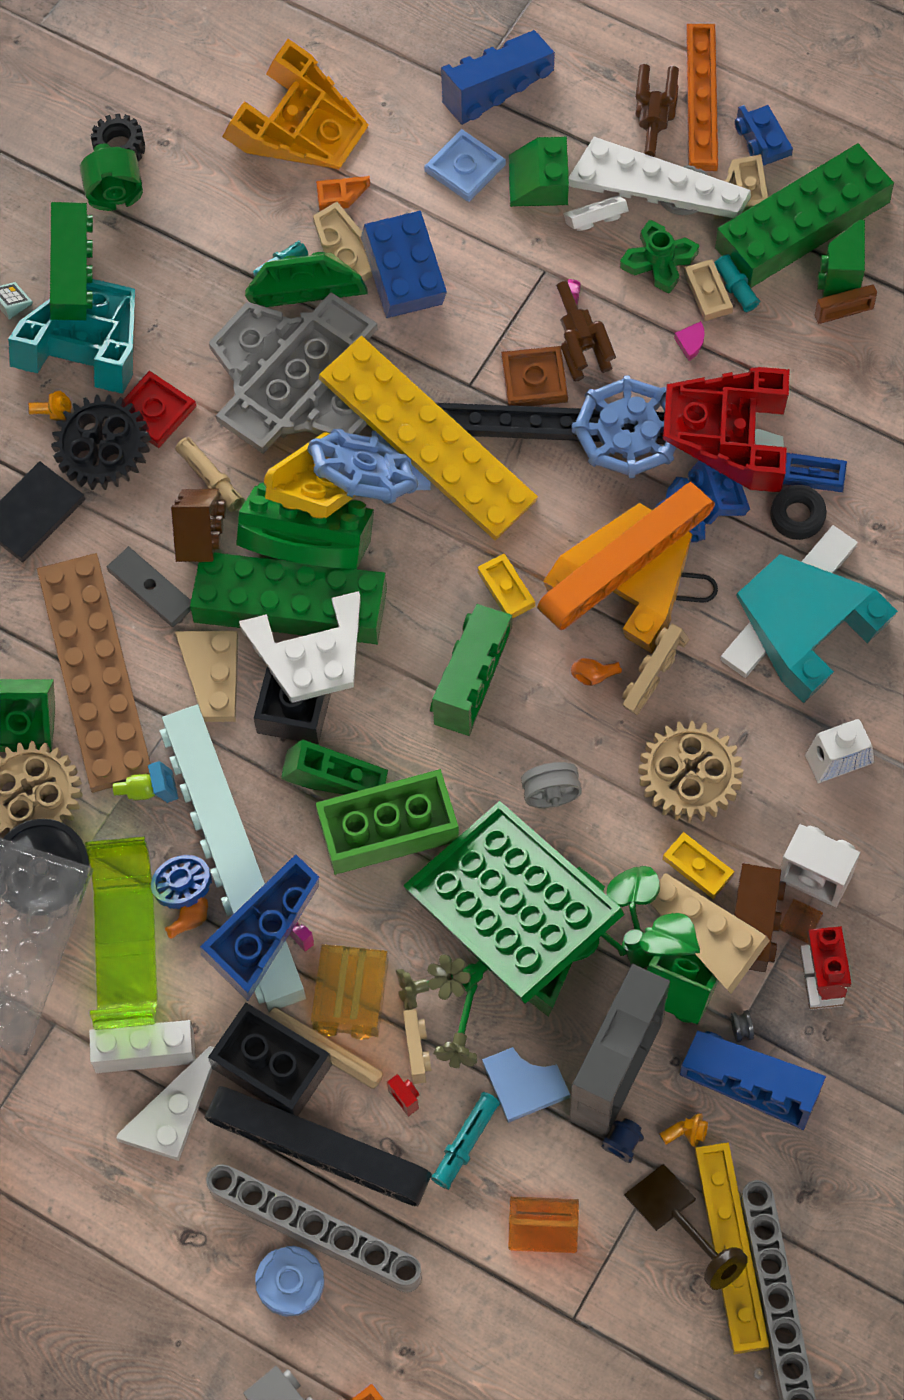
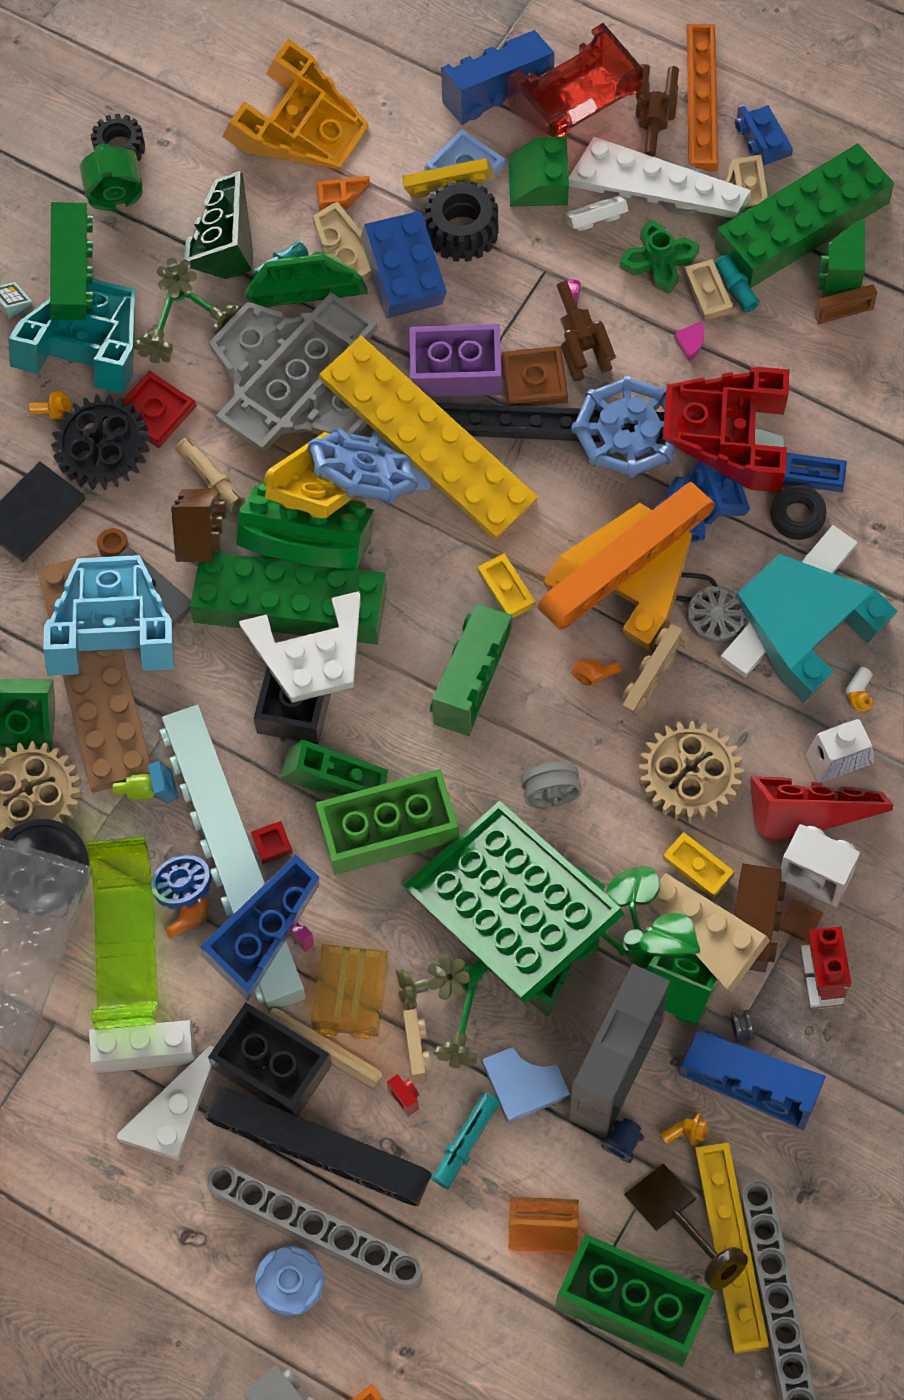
(108, 607): none -> medium azure wedge
(112, 542): none -> dark orange tile
(176, 281): none -> olive plant
(212, 670): tan wing -> none
(223, 233): none -> dark green wedge
(271, 842): none -> red plate
(424, 182): none -> yellow plate
(456, 360): none -> medium lavender brick
(462, 201): none -> black tyre
(577, 87): none -> clear red windscreen
(633, 1299): none -> green brick
(716, 614): none -> light grey wheel
(783, 806): none -> red wedge
(856, 690): none -> arm

